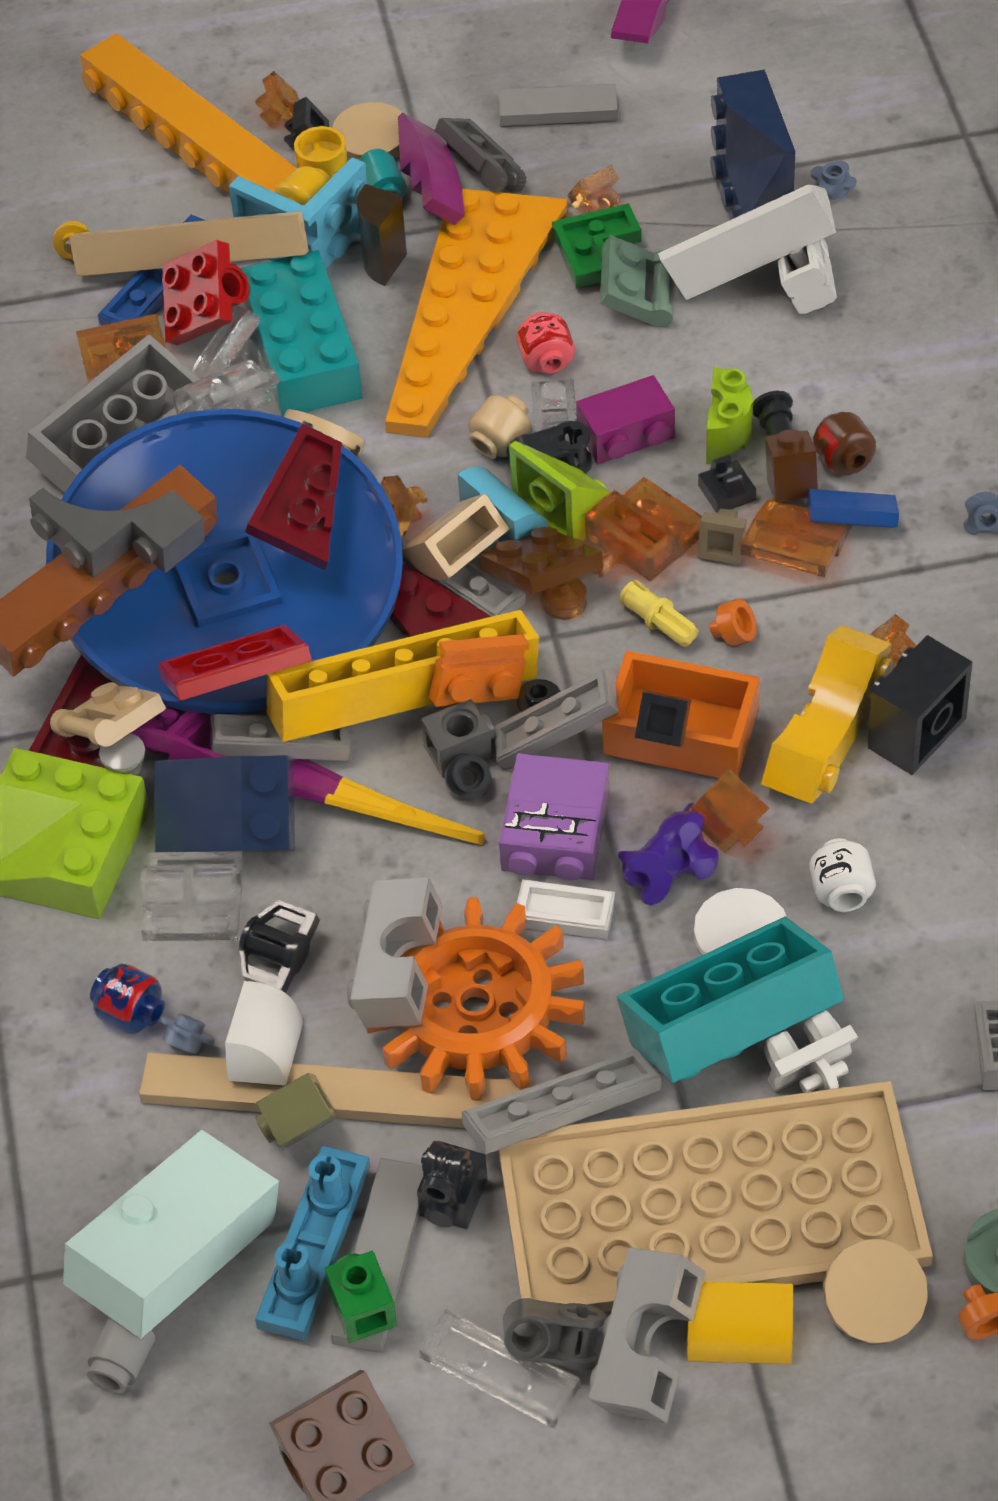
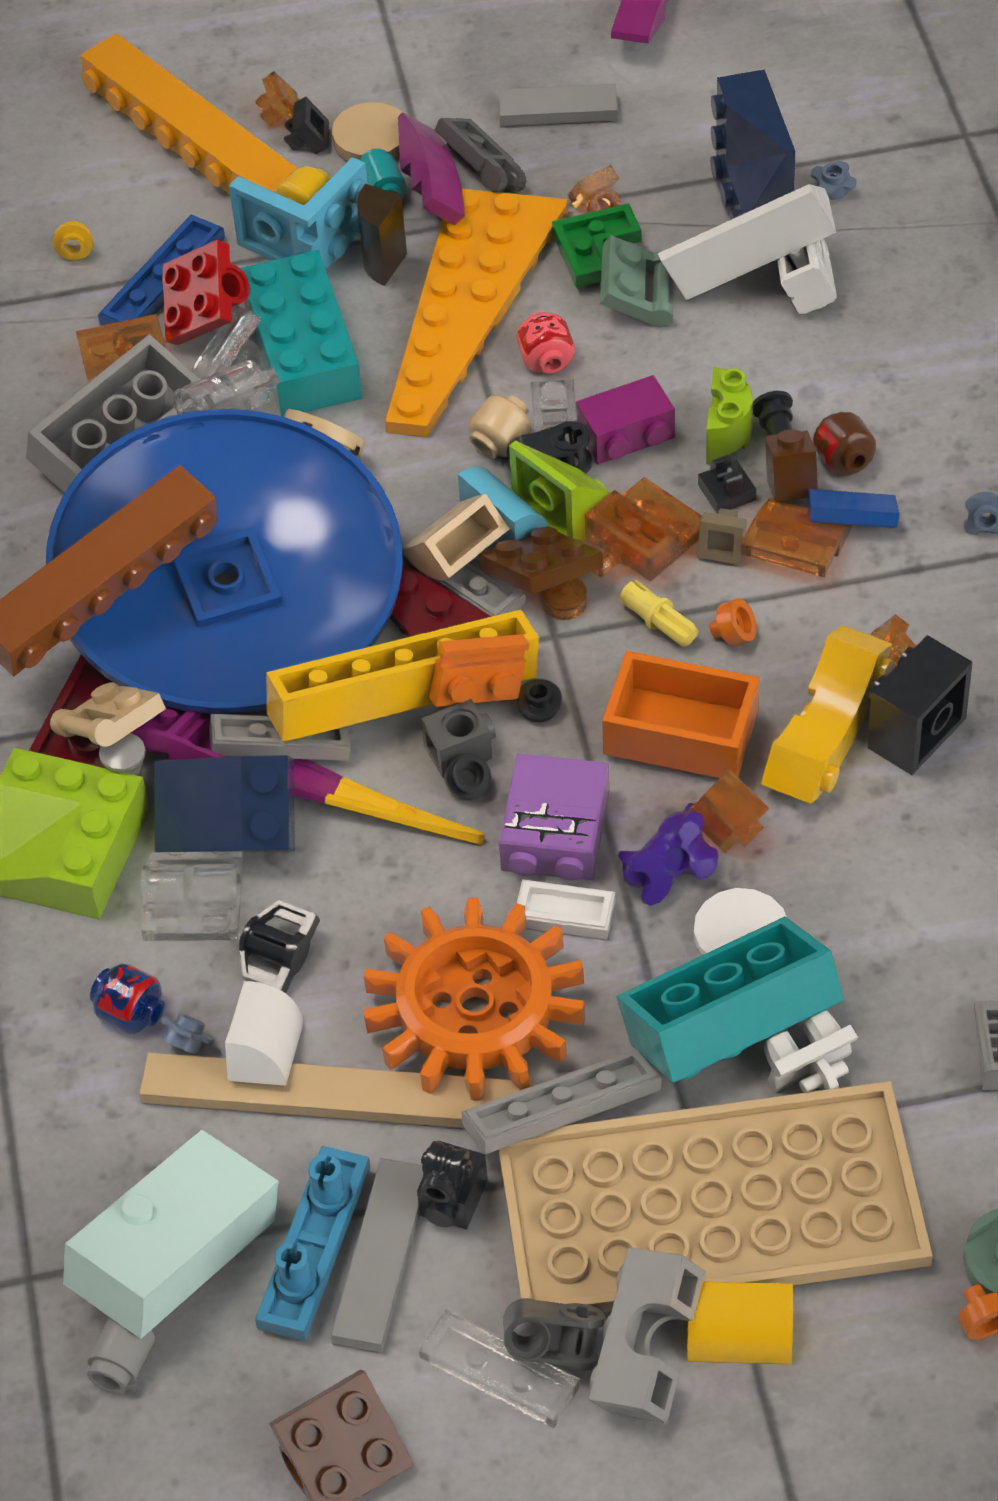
(94, 539): dark grey arch -> none
(155, 245): tan tile -> none
(233, 662): red tile -> none
(295, 1111): olive brick -> none
(300, 499): dark red wing -> none
(321, 149): yellow wheel -> none
(360, 1296): green brick -> none
(396, 918): light grey arch -> none
(403, 501): clear orange tile -> none
(556, 718): light grey tile -> none
(662, 718): black tile -> none
(842, 875): white head -> none
(875, 1291): tan tile -> none

